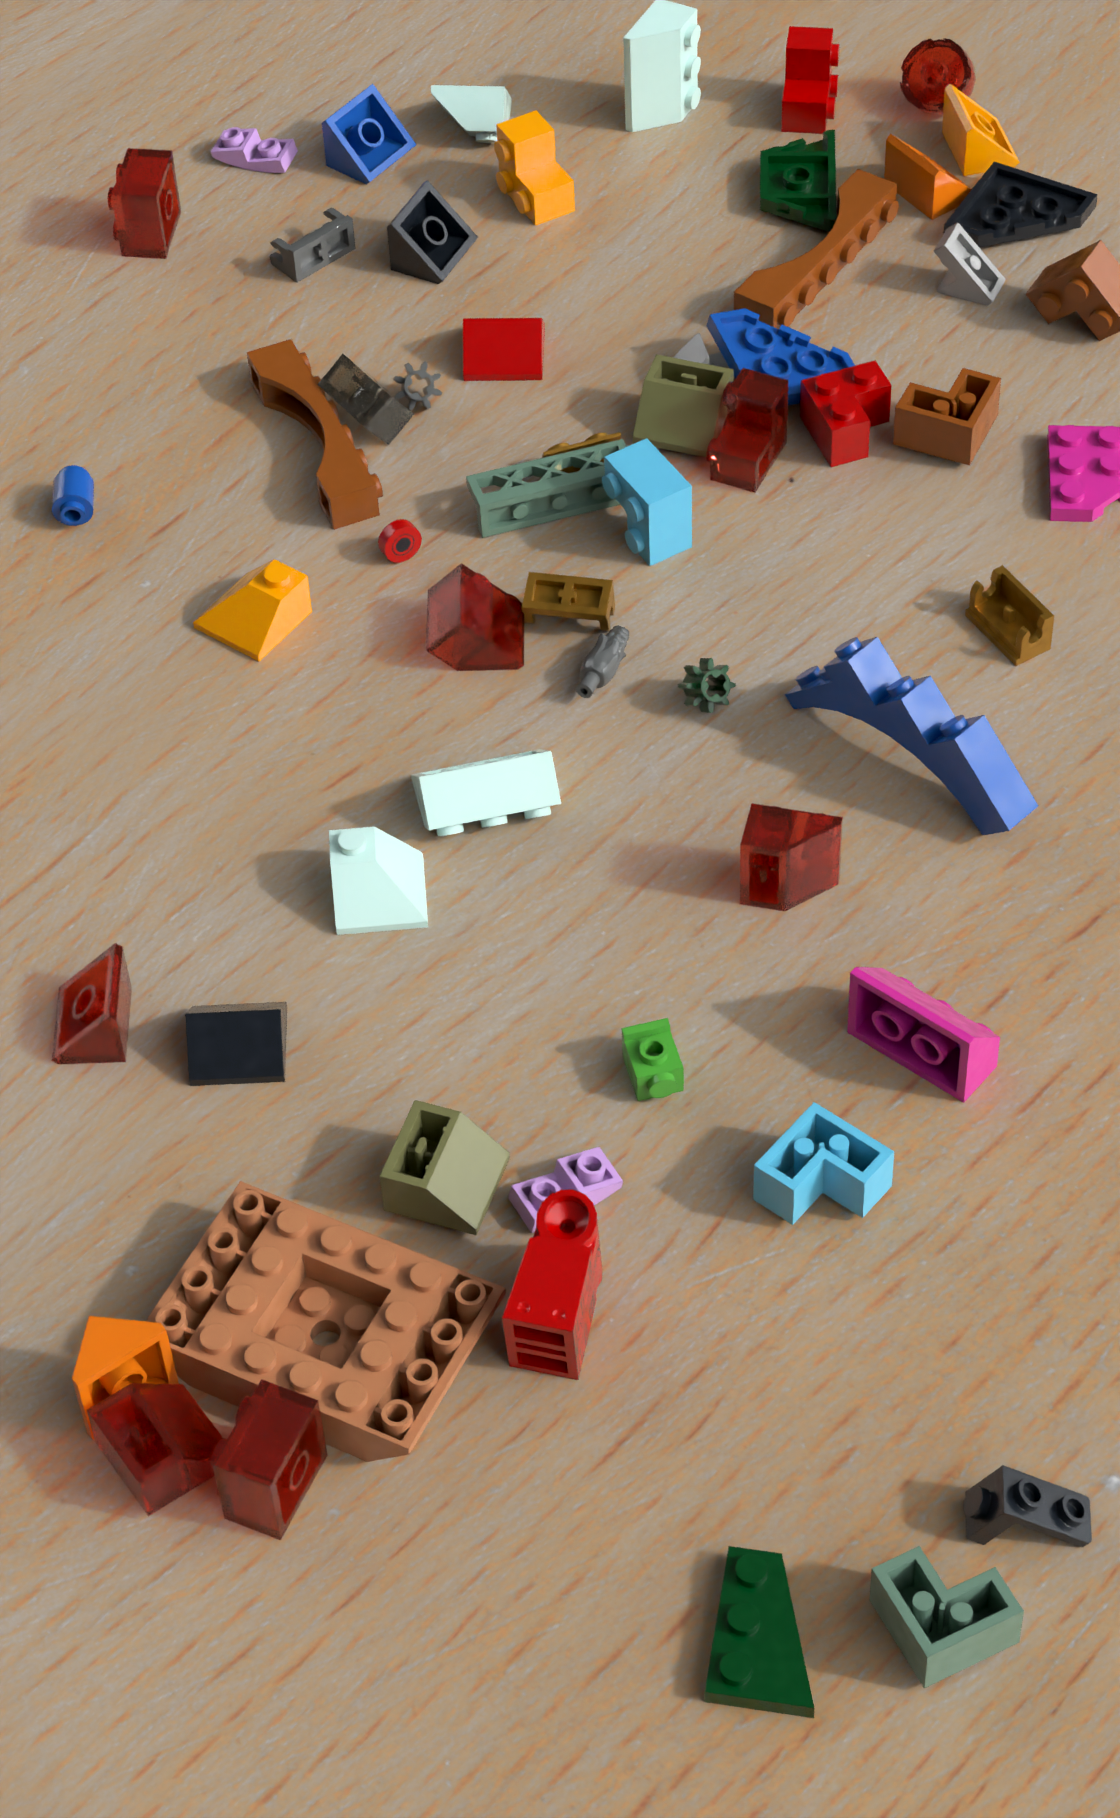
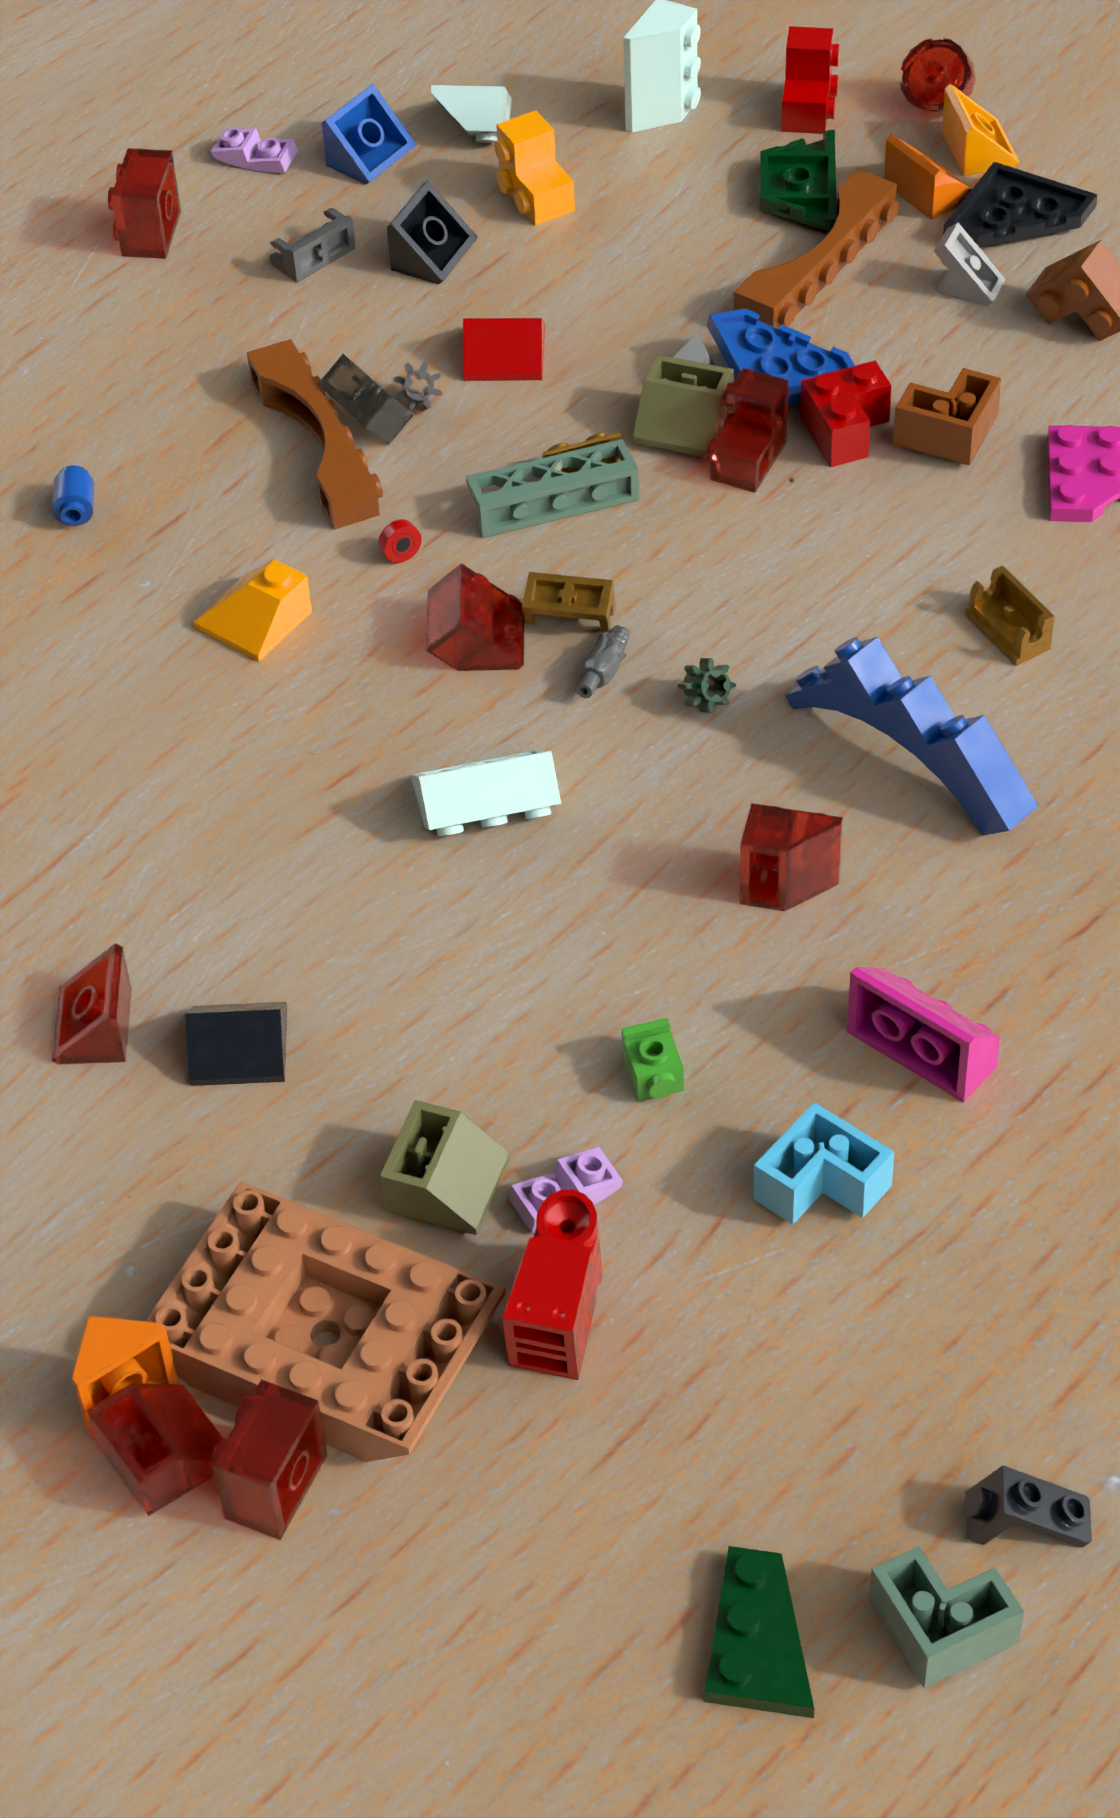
(376, 882): light aqua slope -> none
(654, 500): medium azure brick -> none

